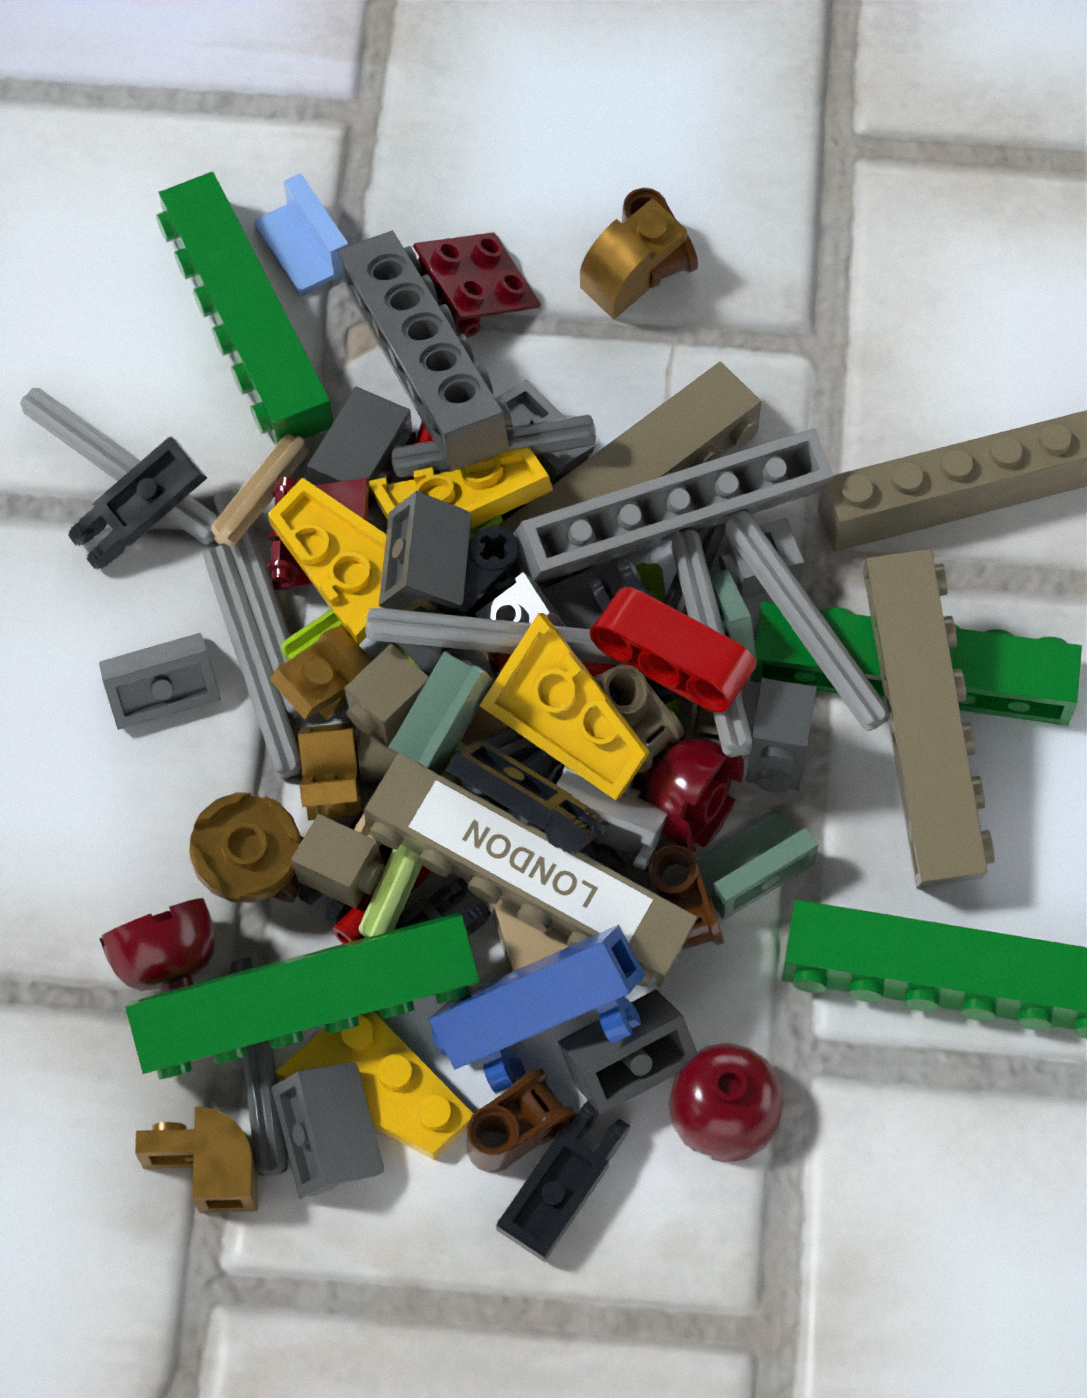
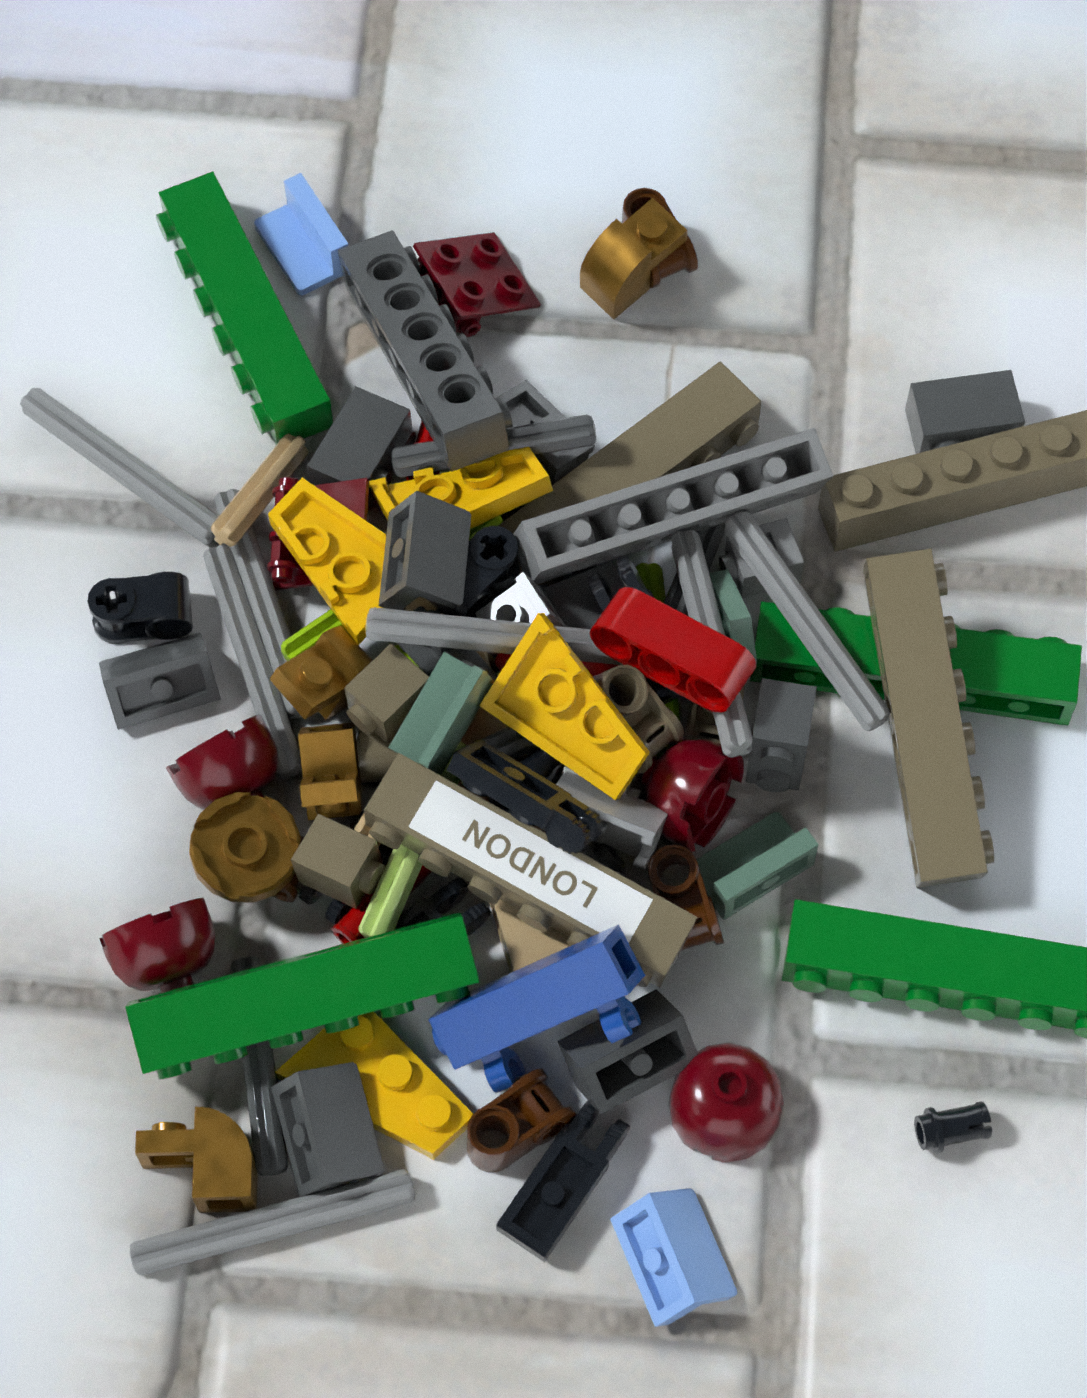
(138, 501): black hinge -> none
(146, 605): none -> black piece
(227, 764): none -> dark red cylinder
(271, 1222): none -> light grey axle
(672, 1254): none -> light blue panel
(952, 1126): none -> black pin
(962, 409): none -> dark grey brick

